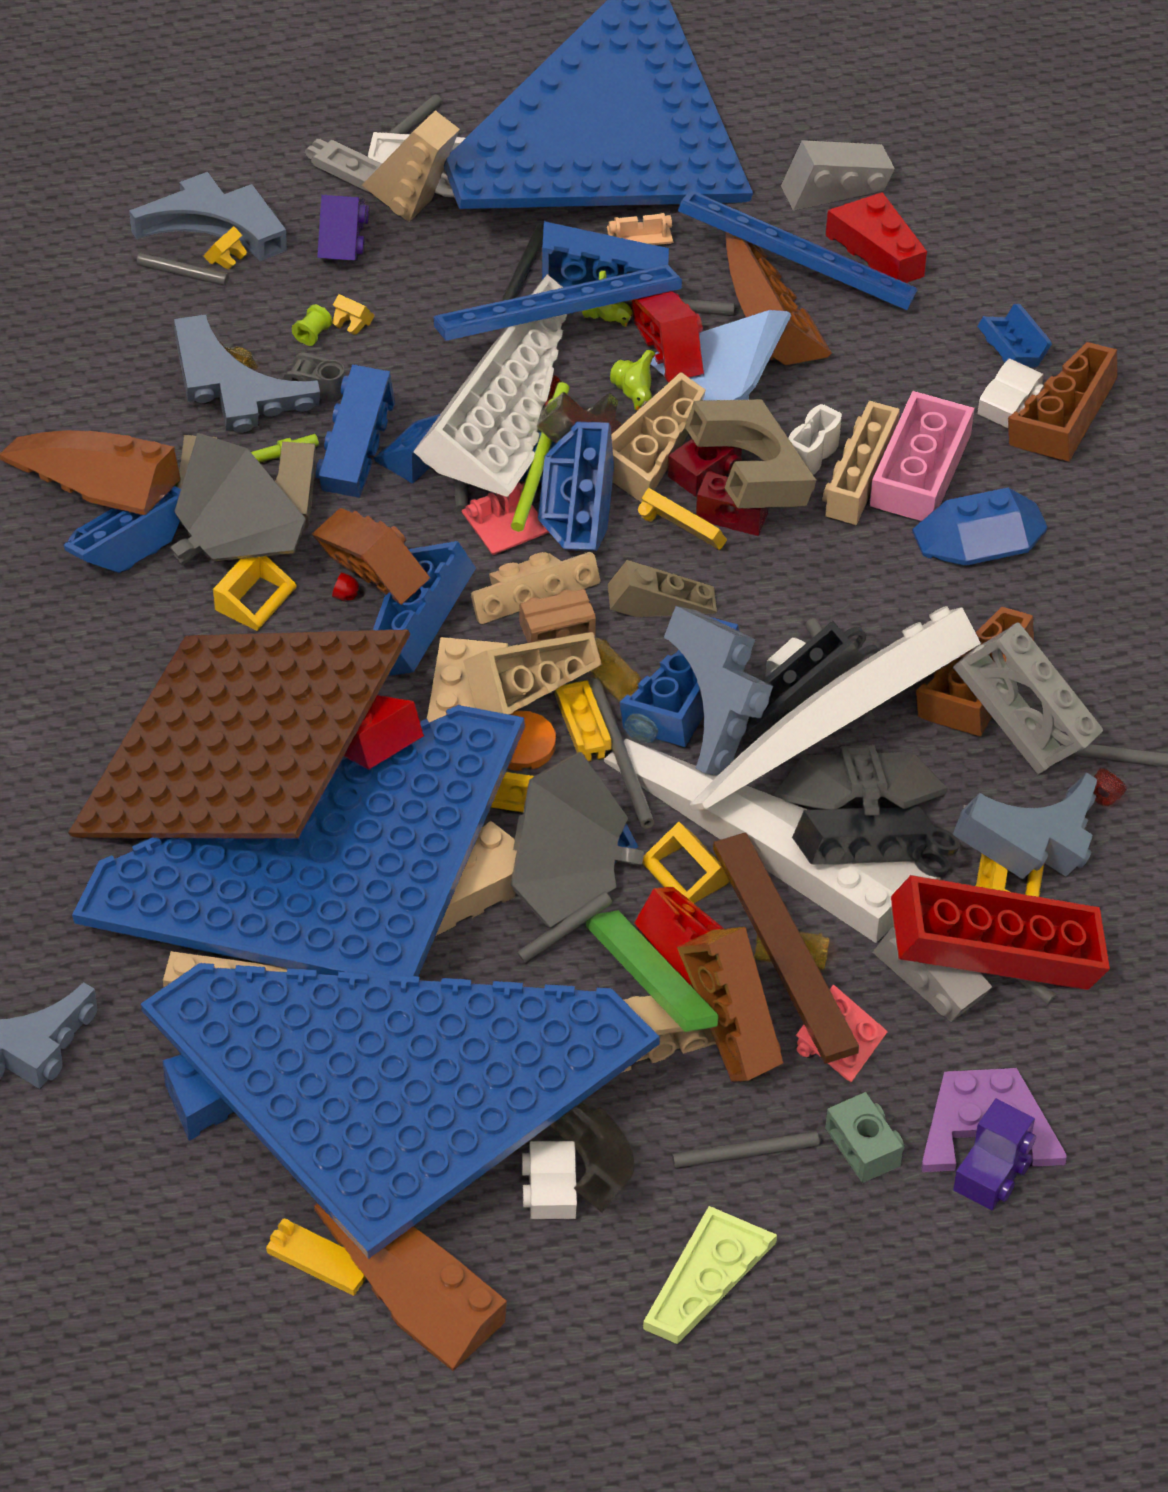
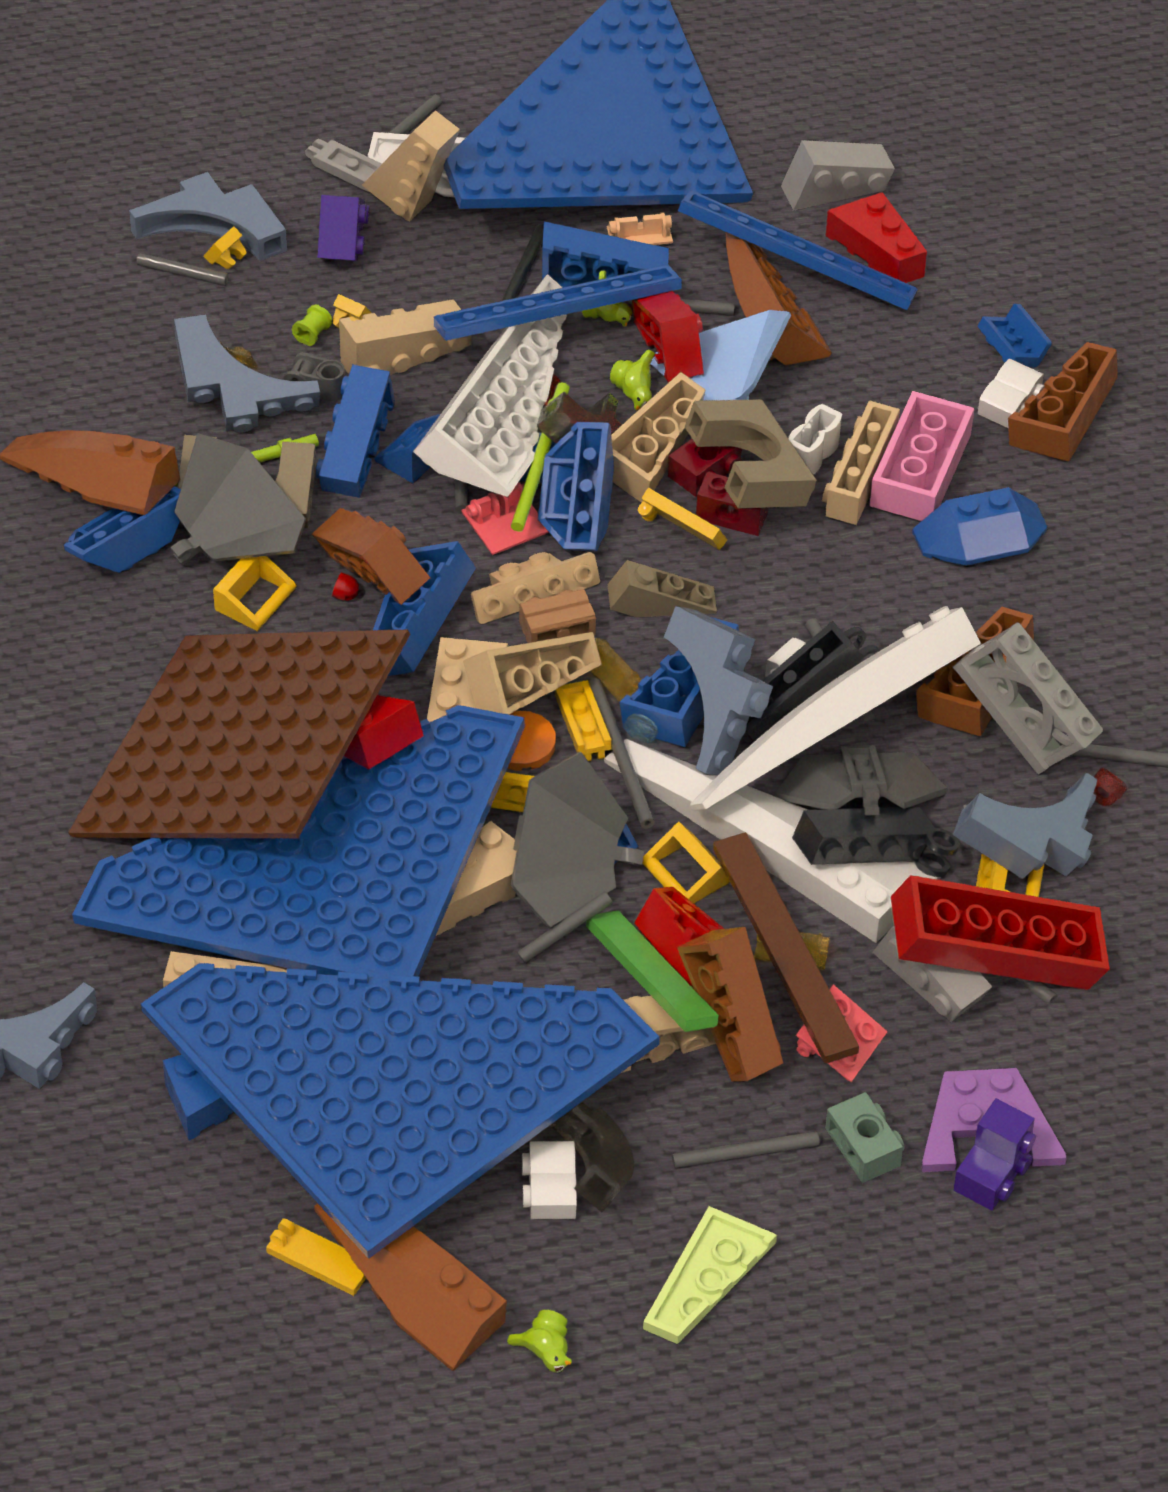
(397, 339): none -> tan wedge
(546, 1340): none -> lime animal

